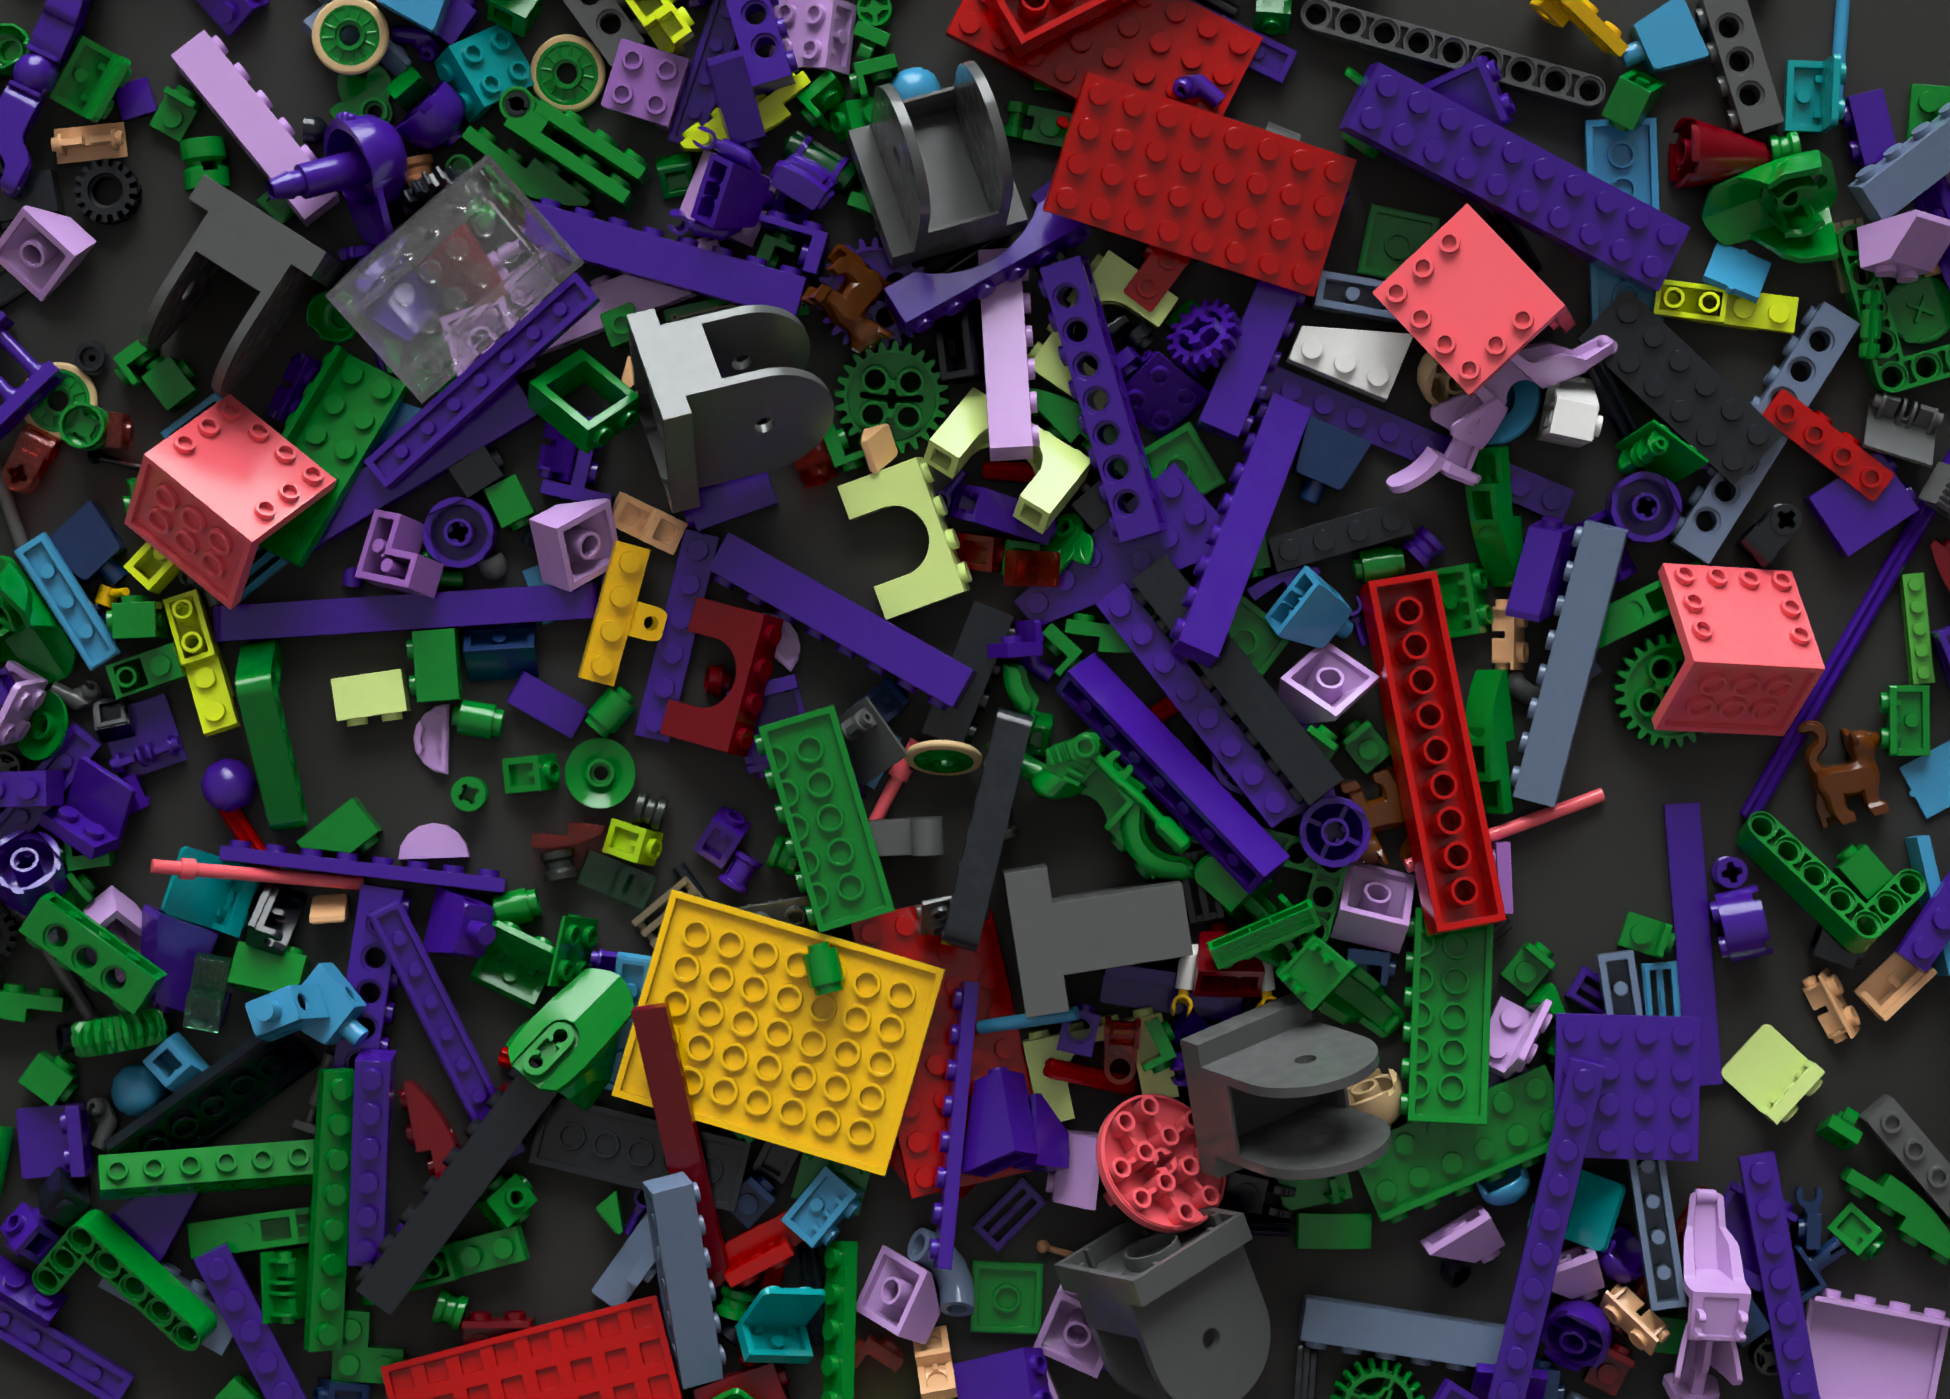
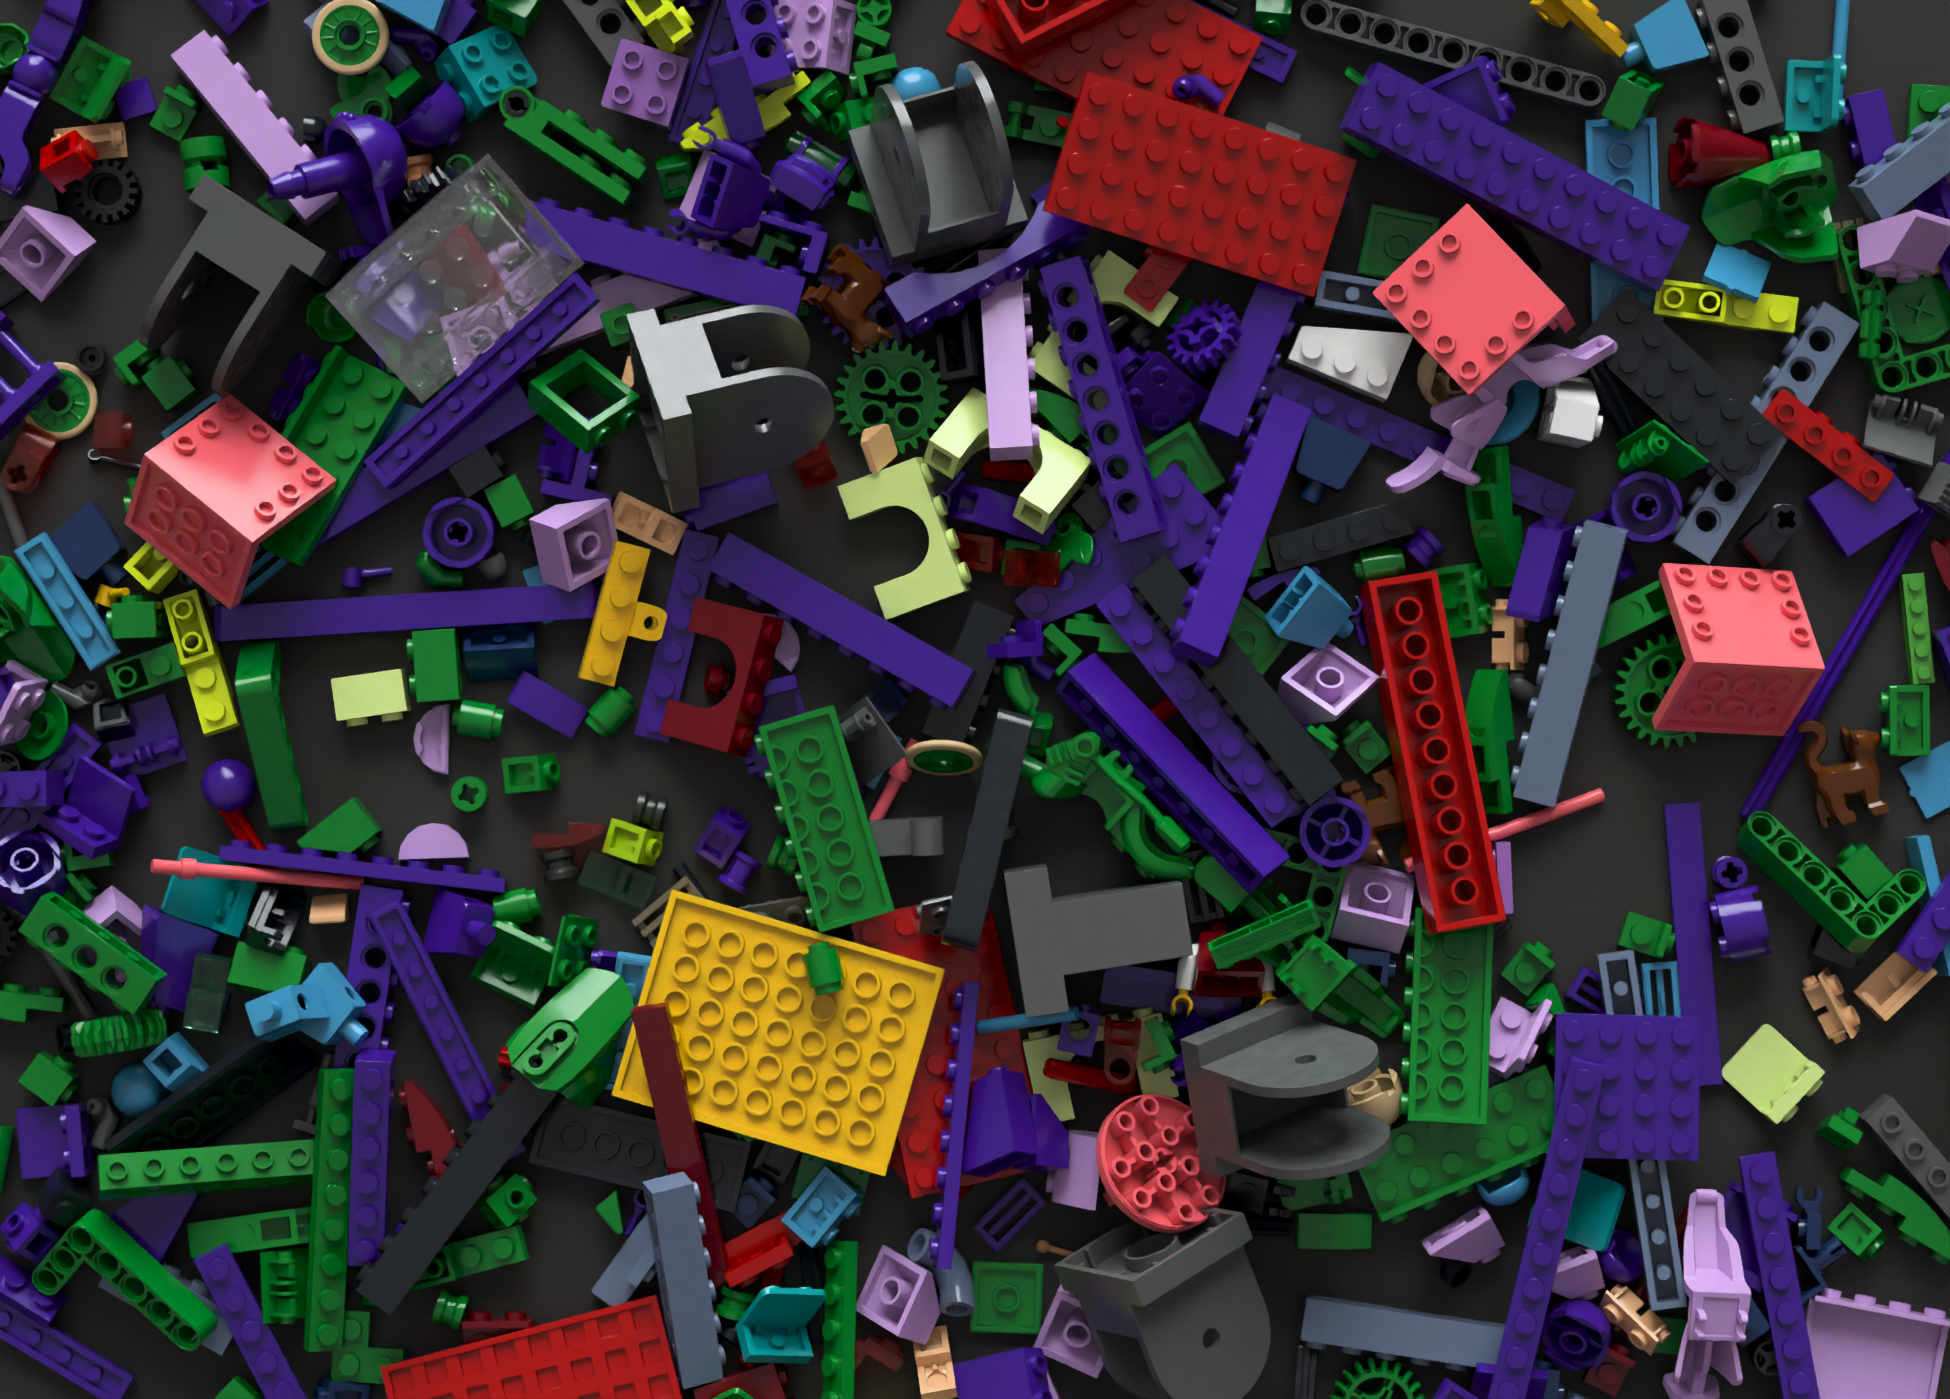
(67, 159): none -> red brick
(84, 426): green wheel -> none
(393, 557): medium lavender brick -> none
(534, 181): green slope -> none
(581, 773): green dish -> none
(589, 67): green wheel -> none
(836, 444): green bracket -> none

